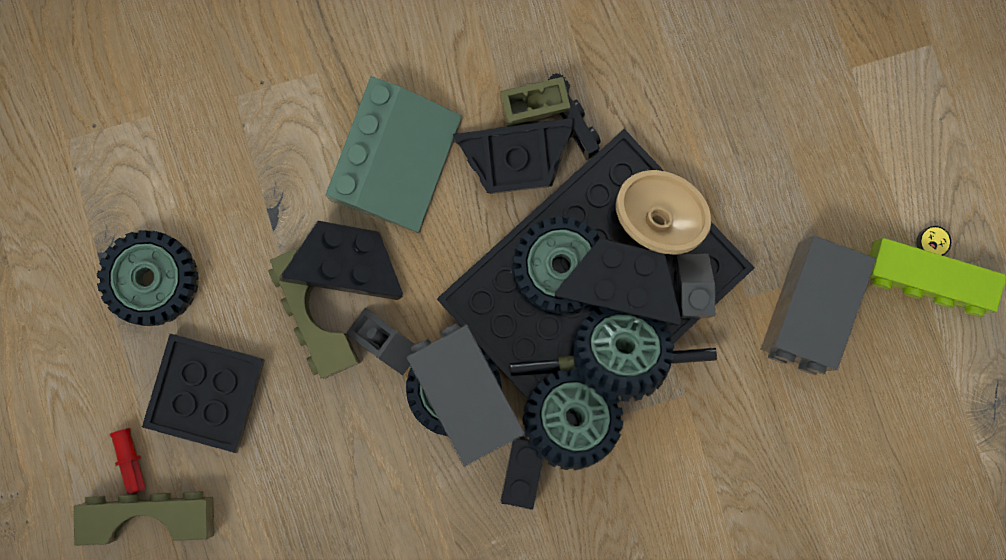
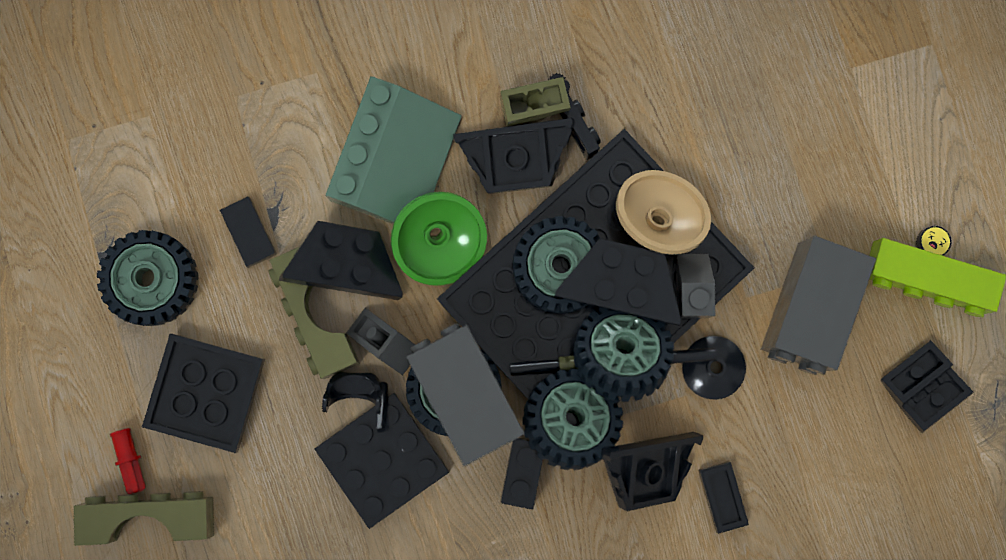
(248, 232): none -> black tile
(358, 385): none -> black helmet
(381, 468): none -> black plate
(440, 257): none -> bright green dish
(649, 470): none -> black wing
(711, 385): none -> black dish
(723, 497): none -> black tile
(926, 386): none -> black slope

